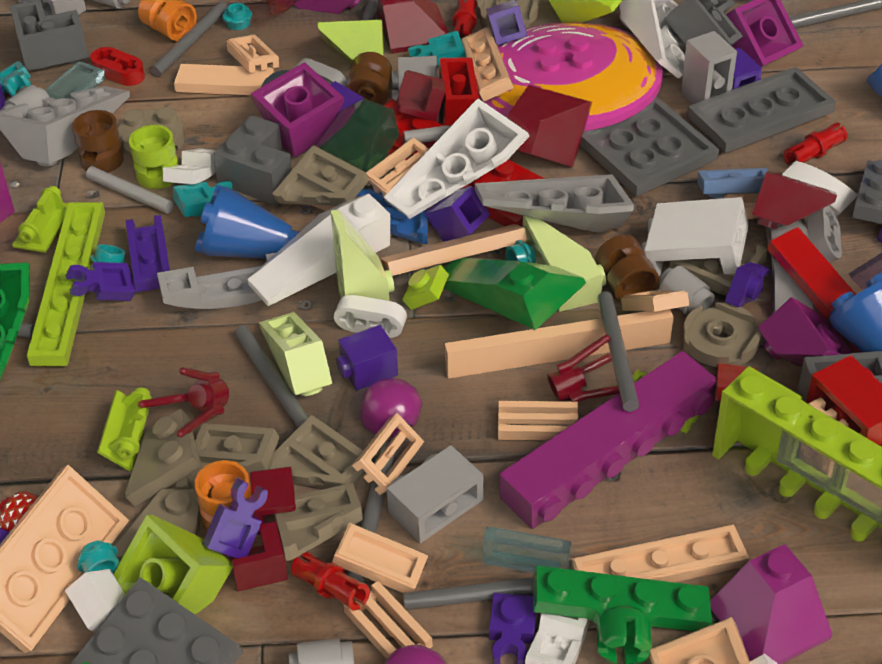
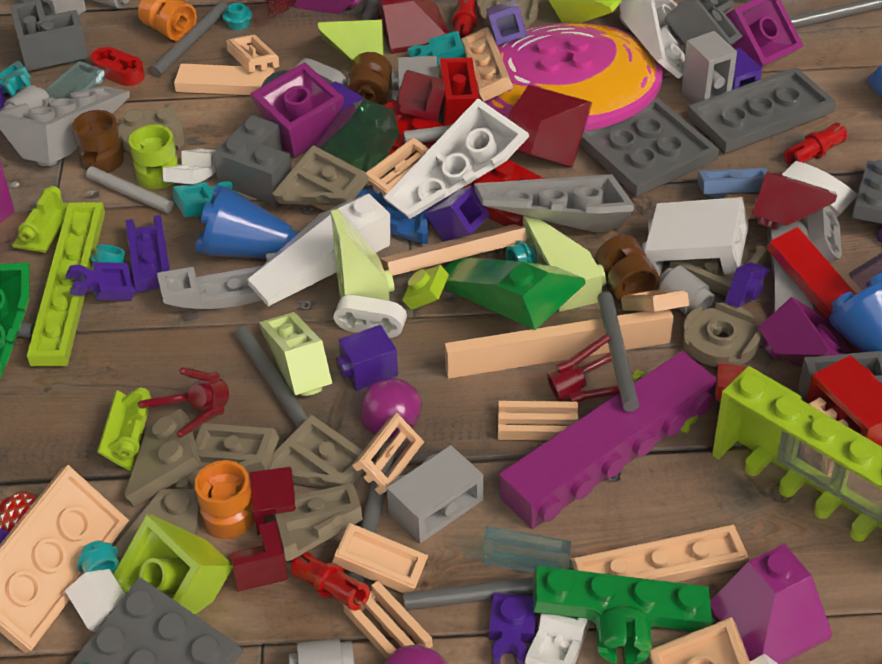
(235, 526): dark purple plate -> none

